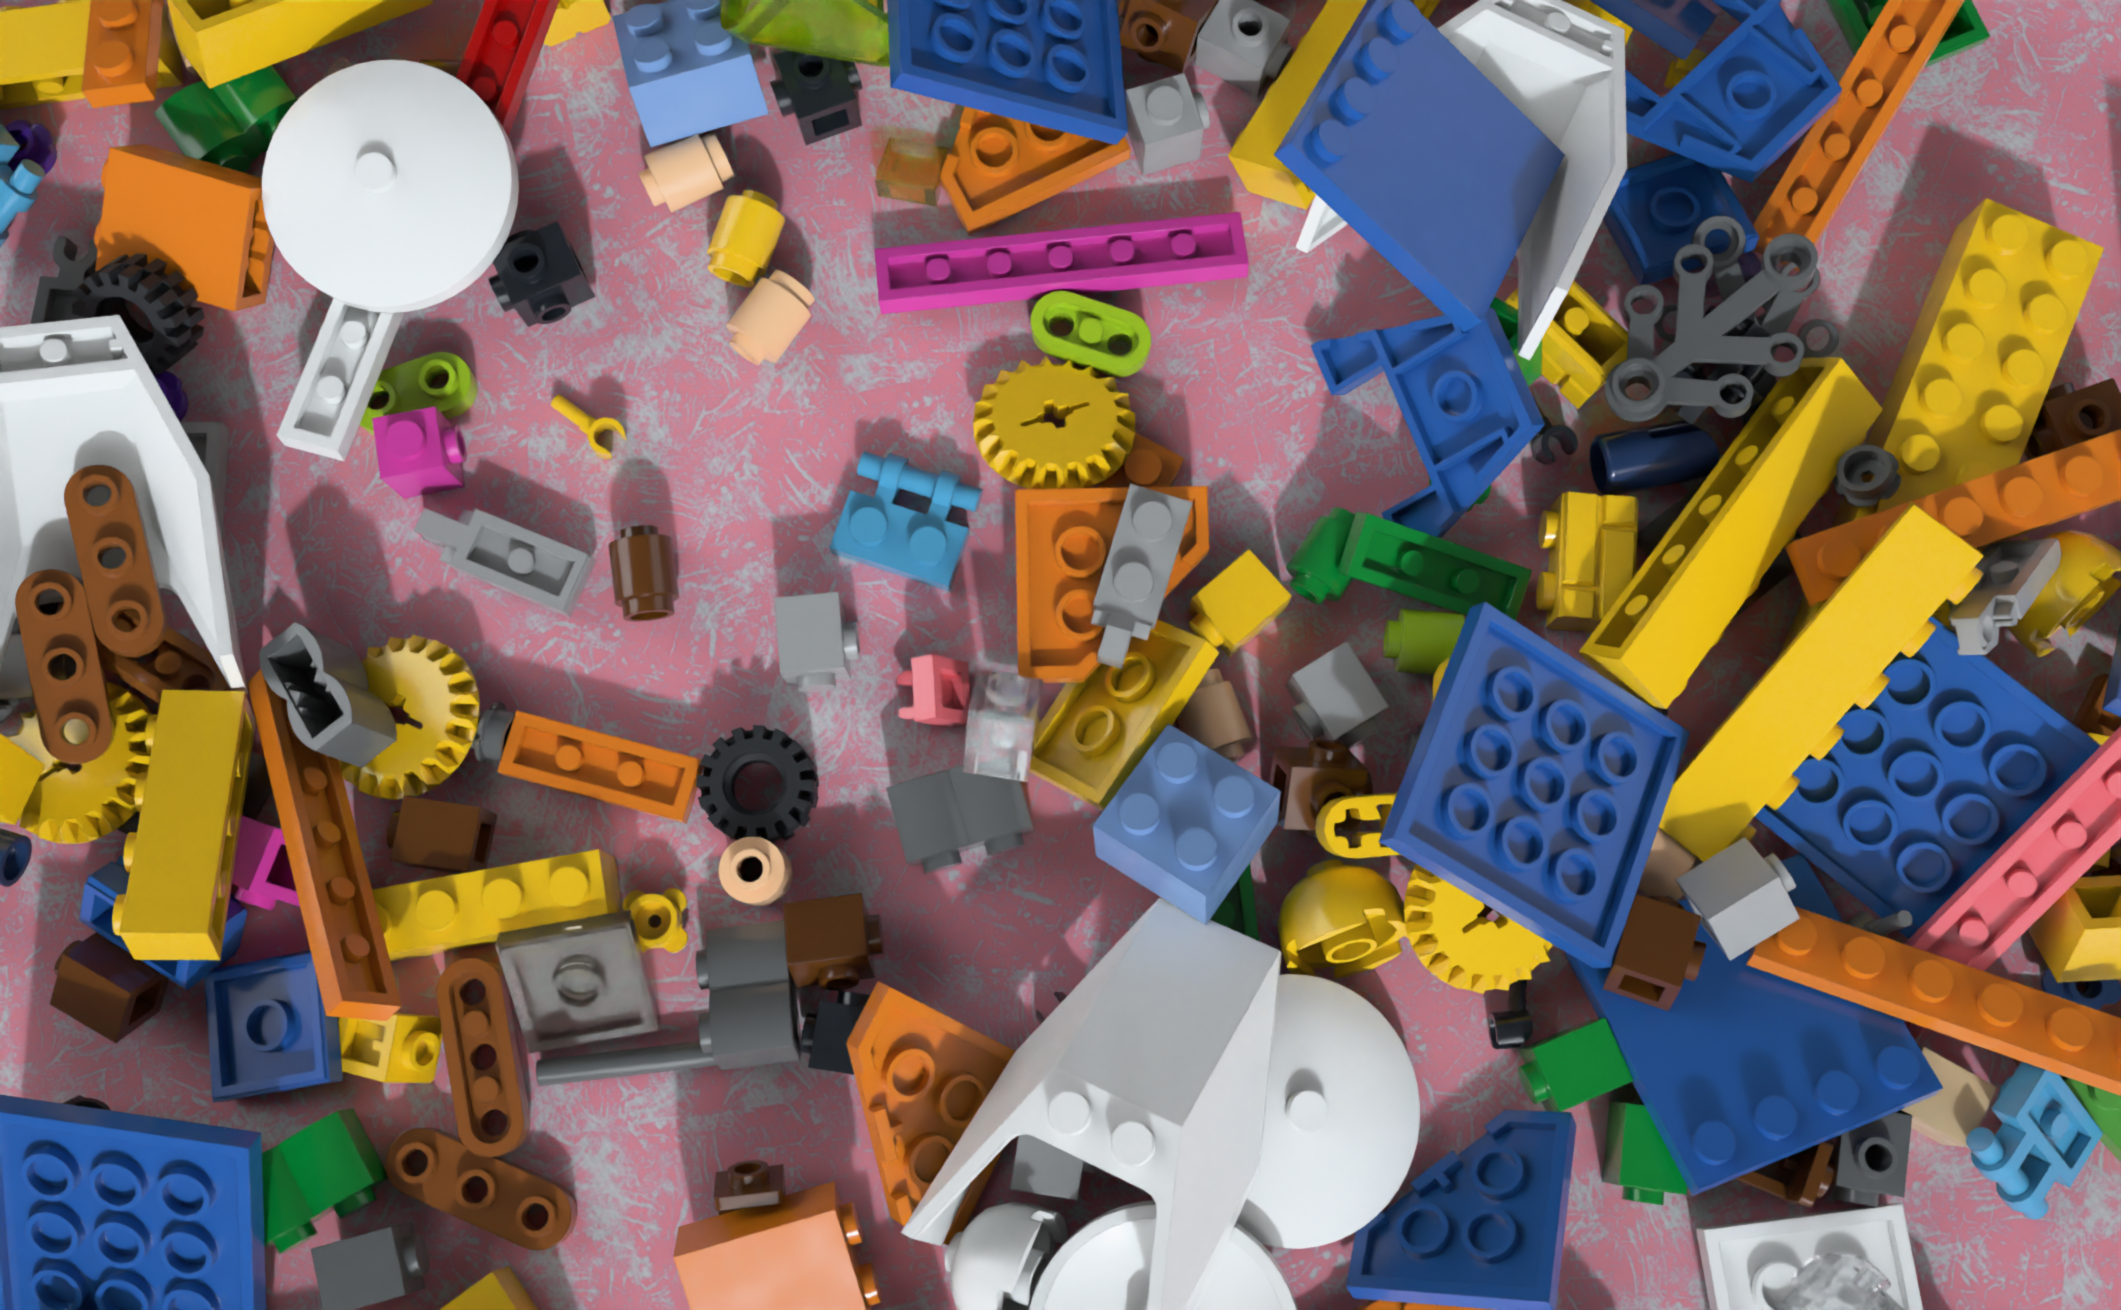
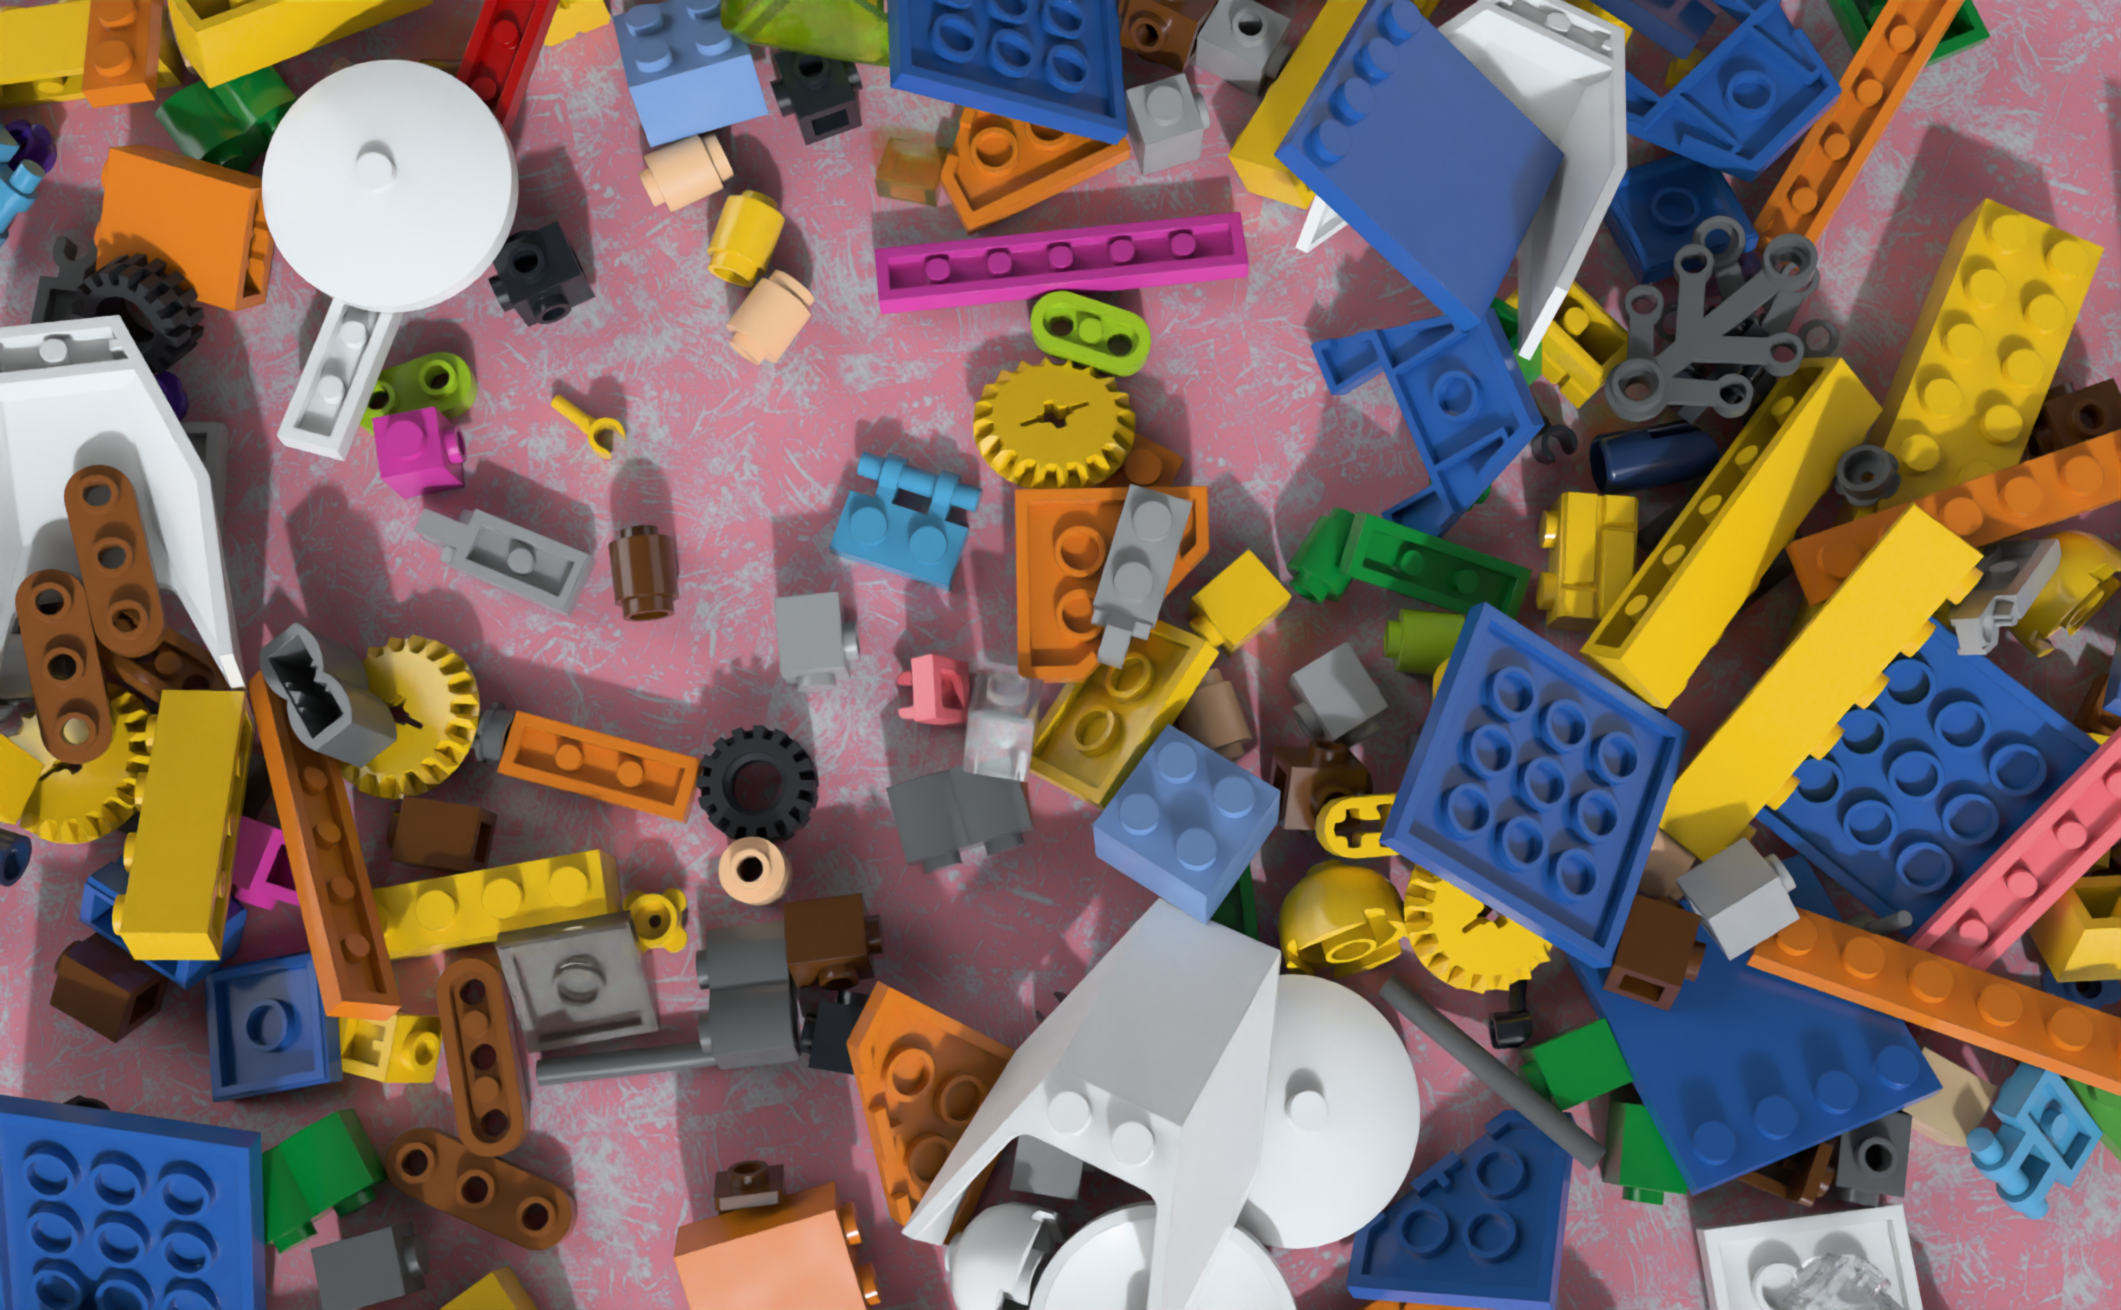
(1492, 1072): none -> dark grey bar

